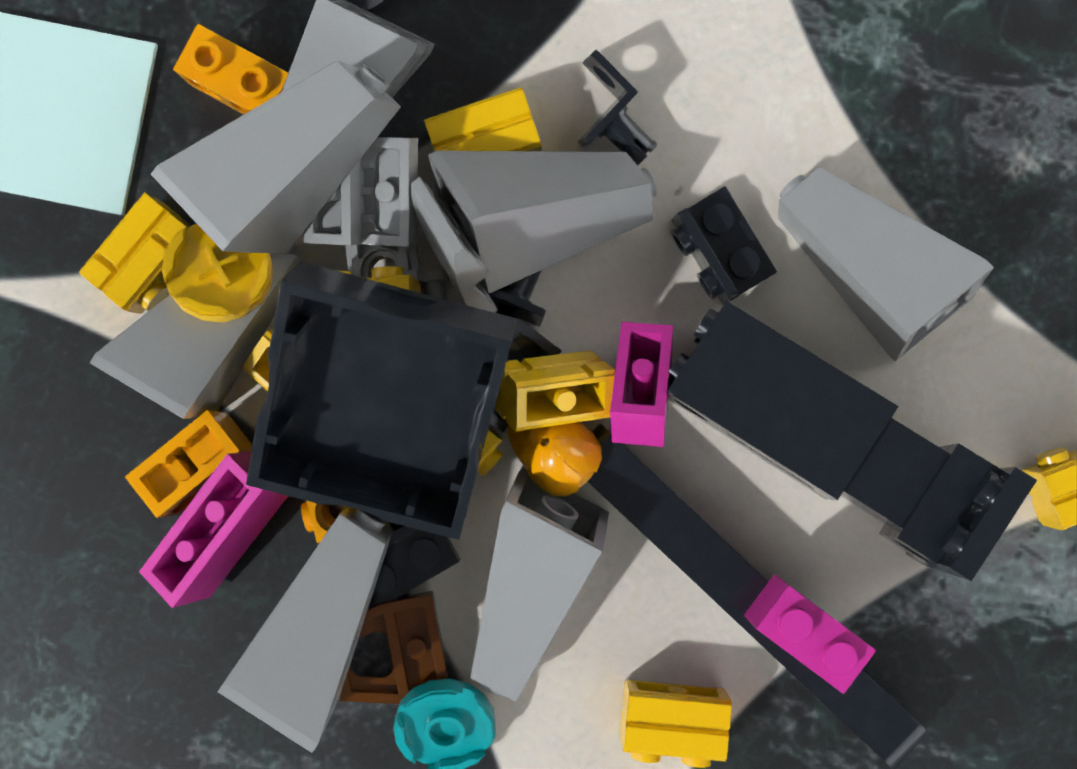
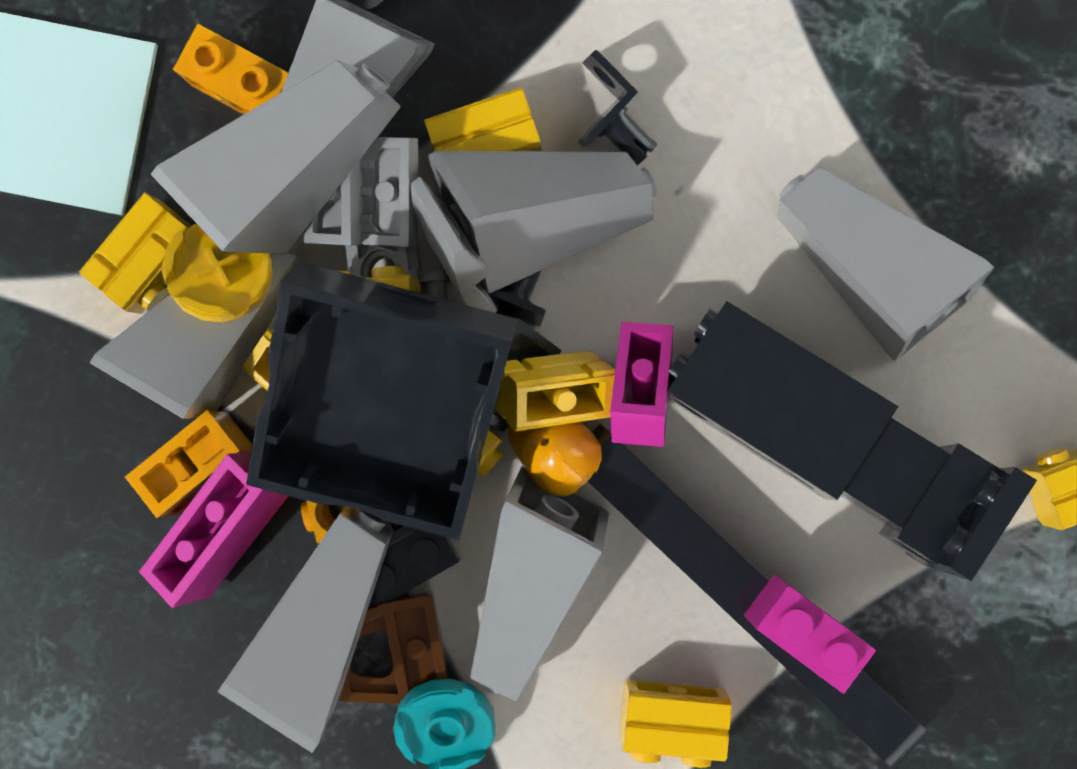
(722, 246): black bracket -> none

